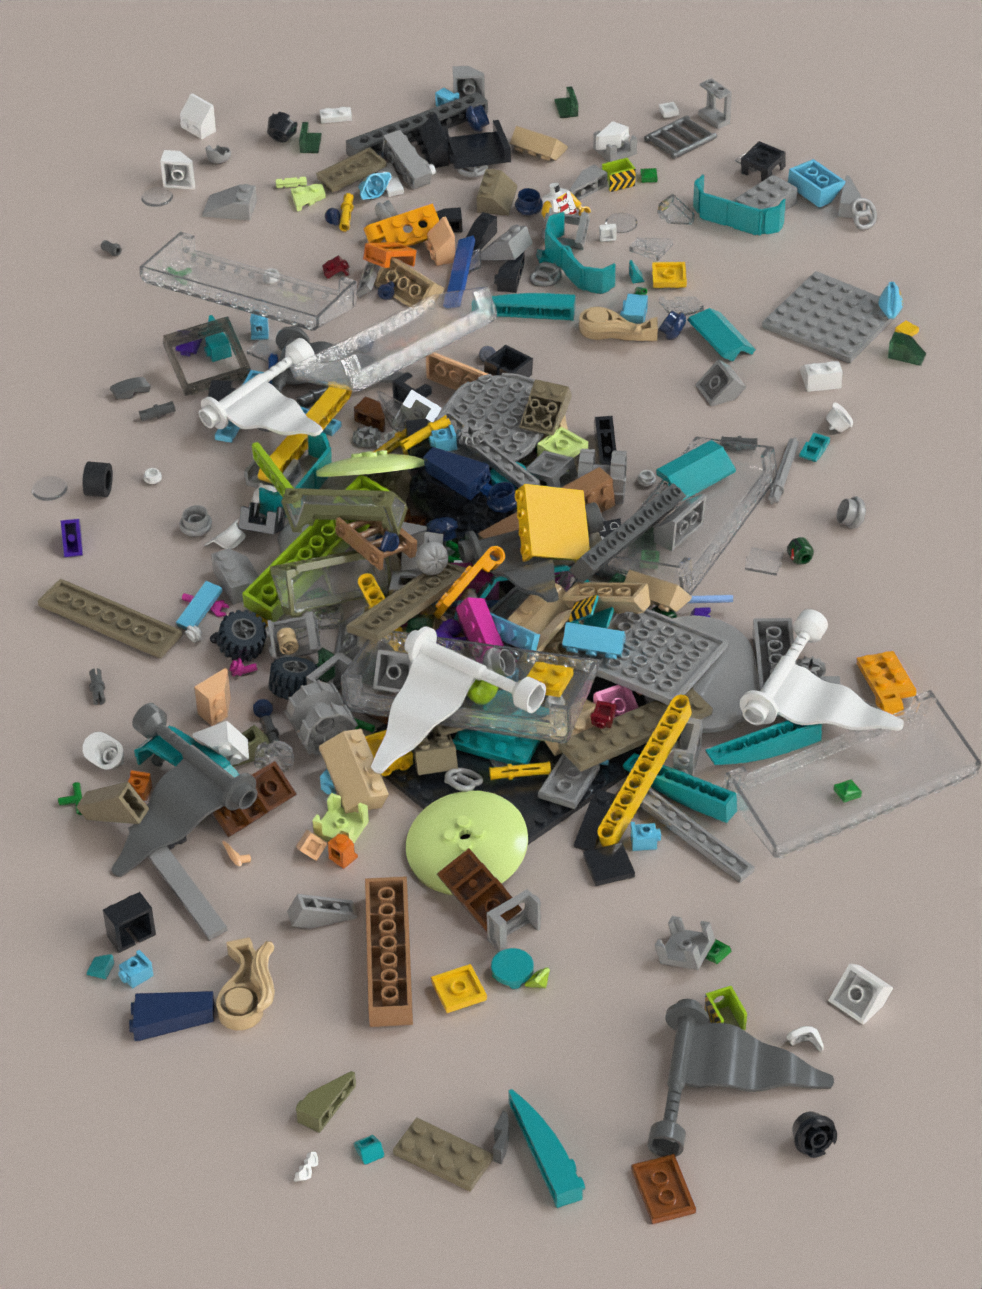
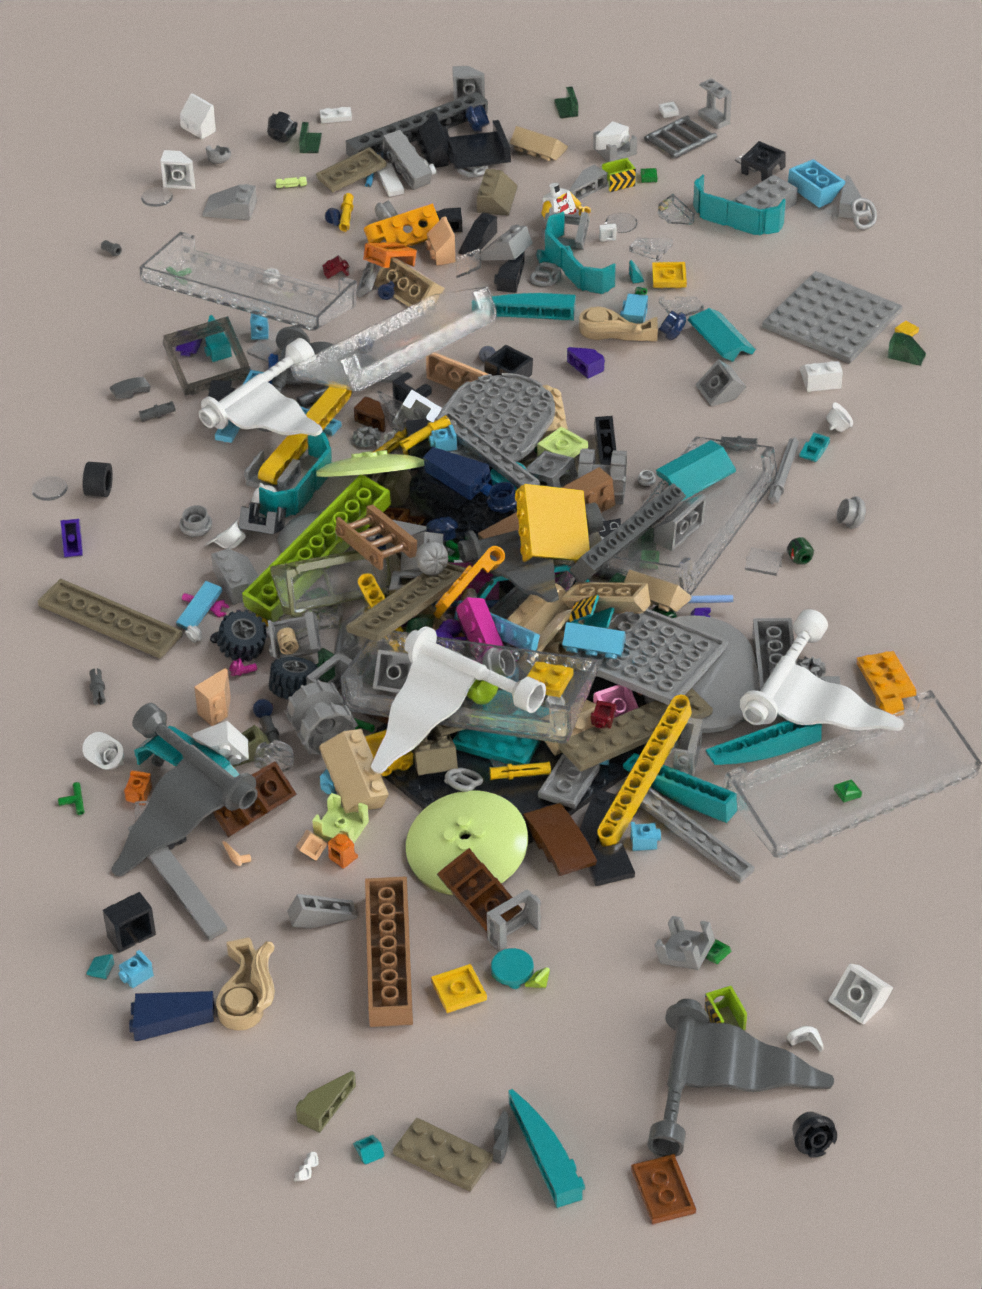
(113, 804): dark tan slope -> none
(152, 476): white plate -> none
(270, 469): lime tile -> none
(306, 505): olive windscreen -> none
(307, 195): yellowish green wing -> none
(374, 185): medium azure hat -> none
(389, 542): dark blue plate -> none
(445, 96): medium azure brick -> none
(461, 264): blue tile -> none
(464, 438): light grey gear -> none
(528, 202): dark blue piece -> none
(545, 407): dark tan slope -> none
(560, 839): none -> reddish brown slope
(586, 361): none -> dark purple slope
(891, 300): medium azure hat -> none

